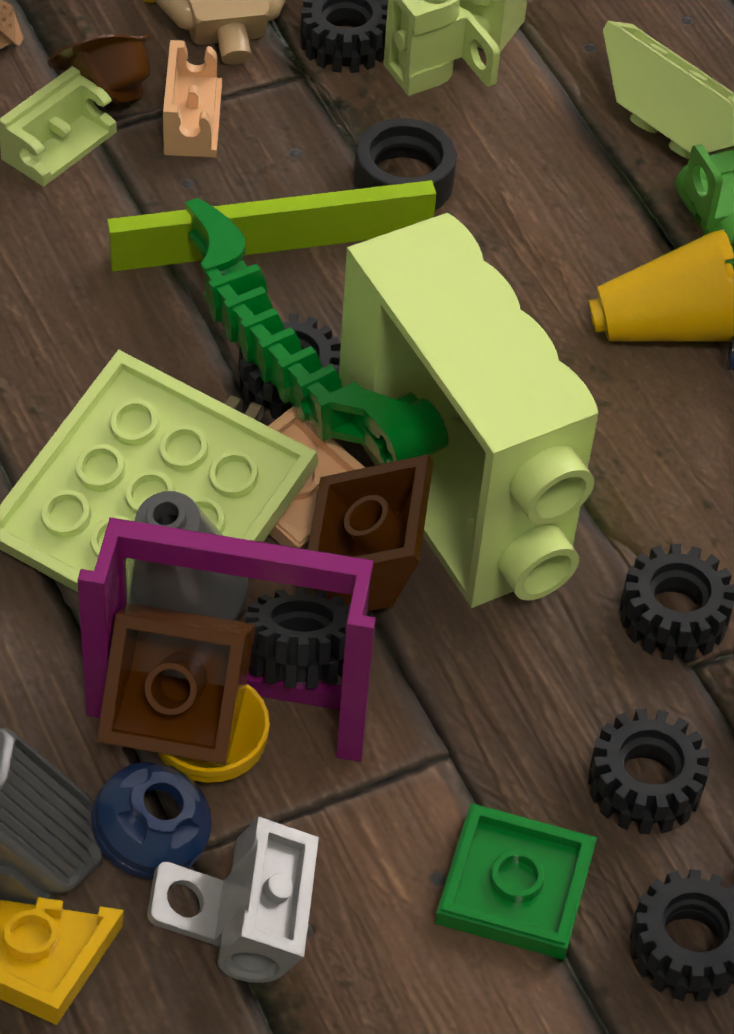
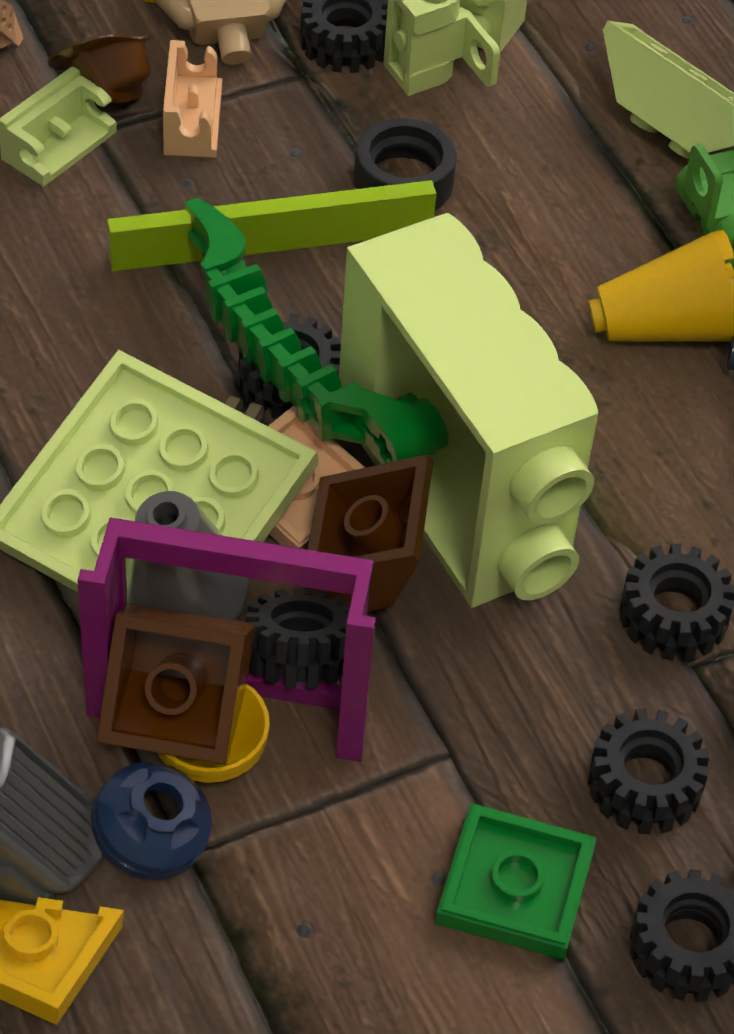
(257, 910): light grey piece -> none

